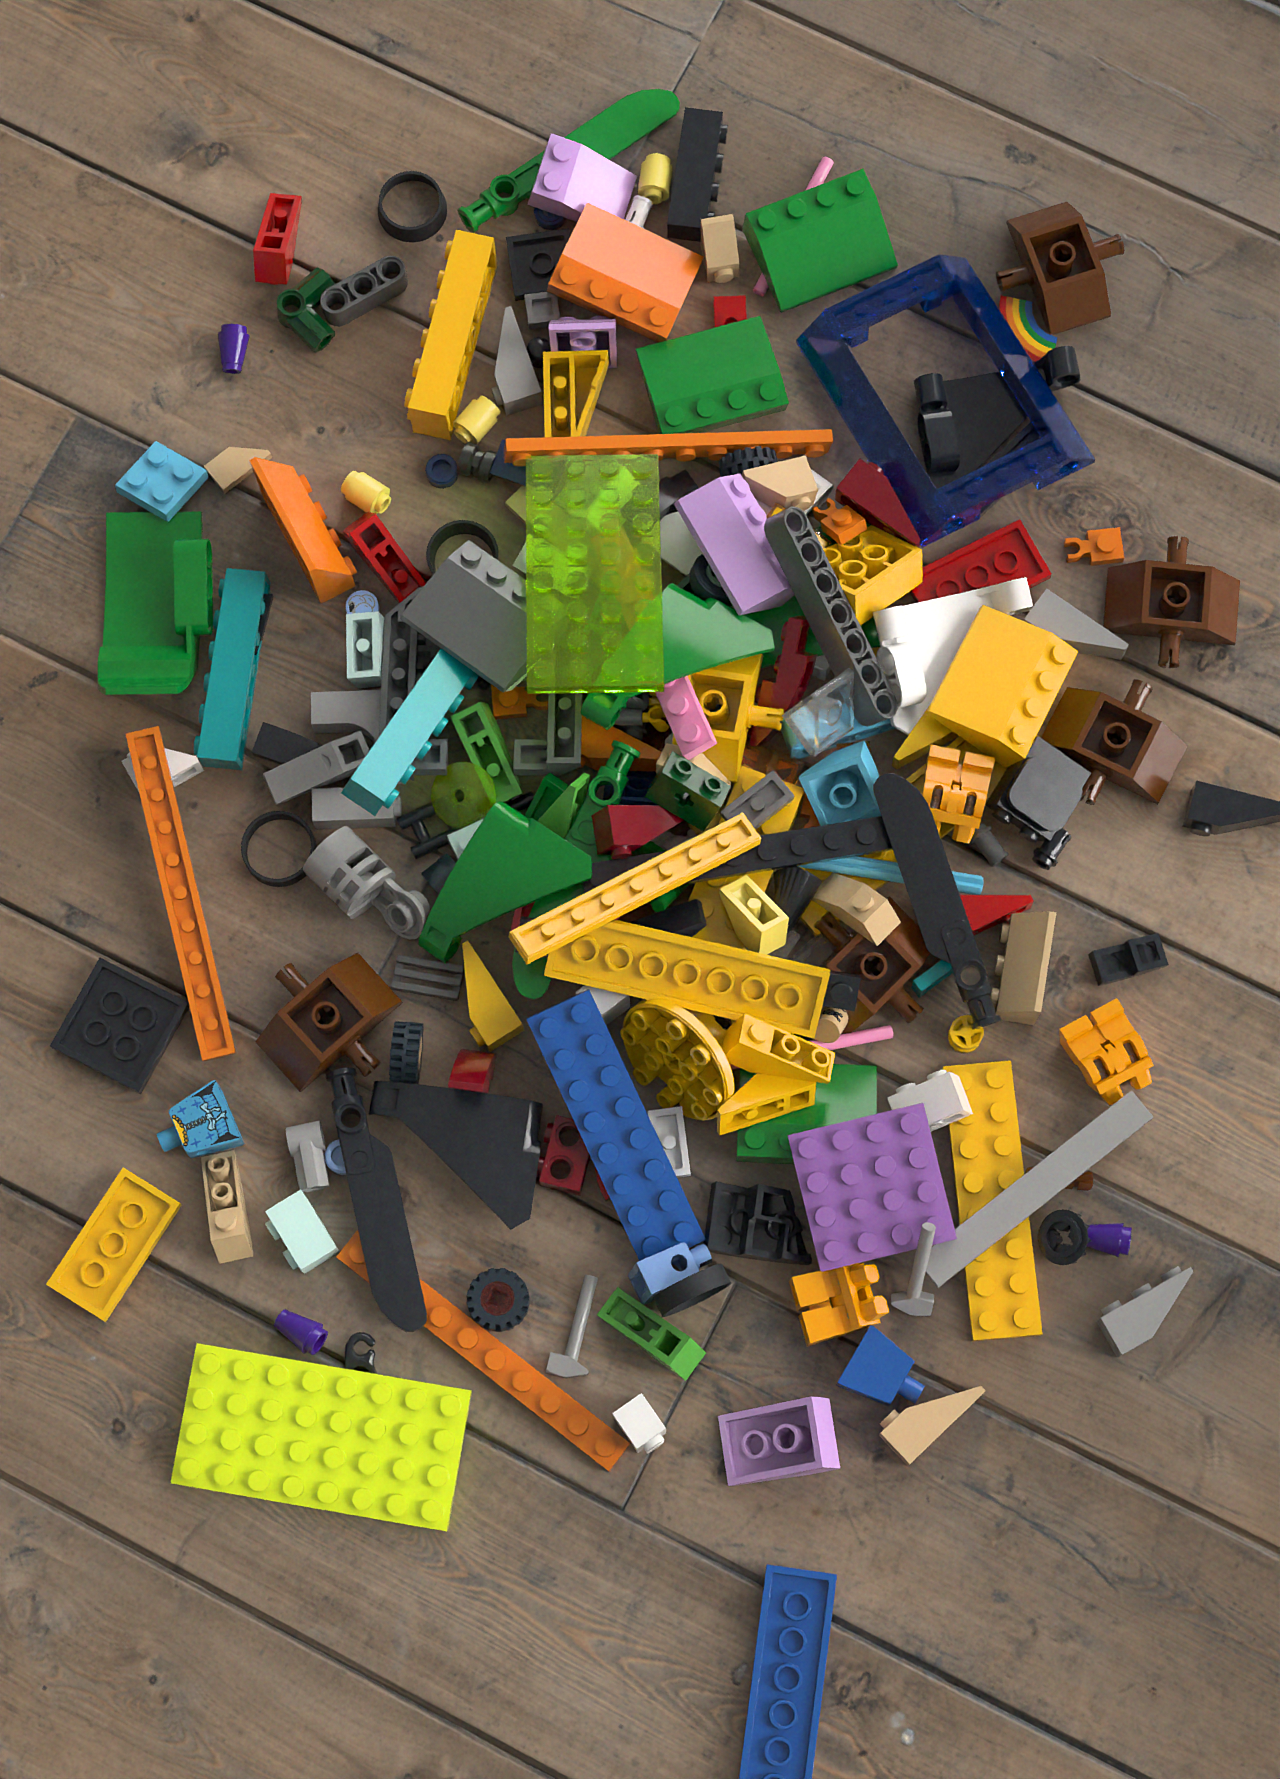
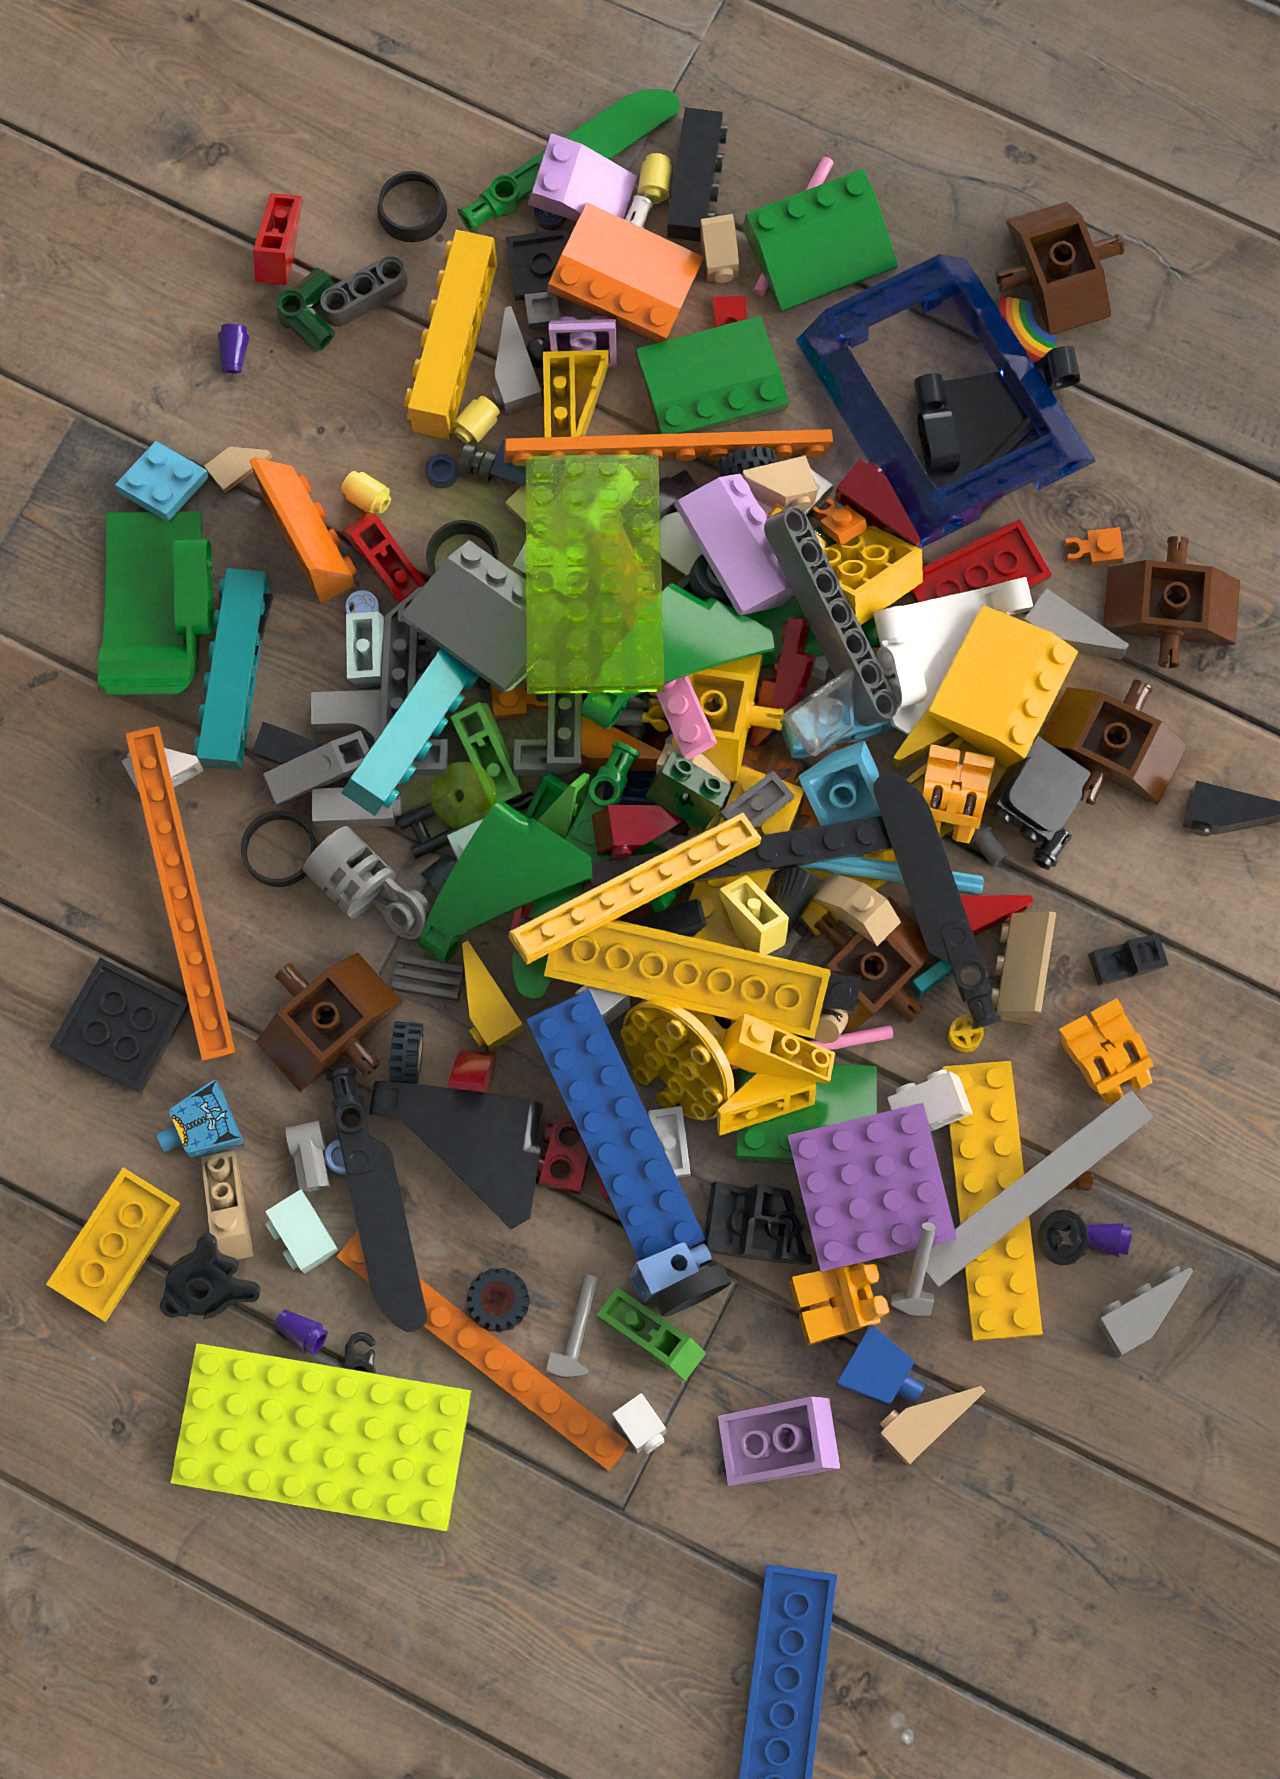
(205, 1282): none -> black tile

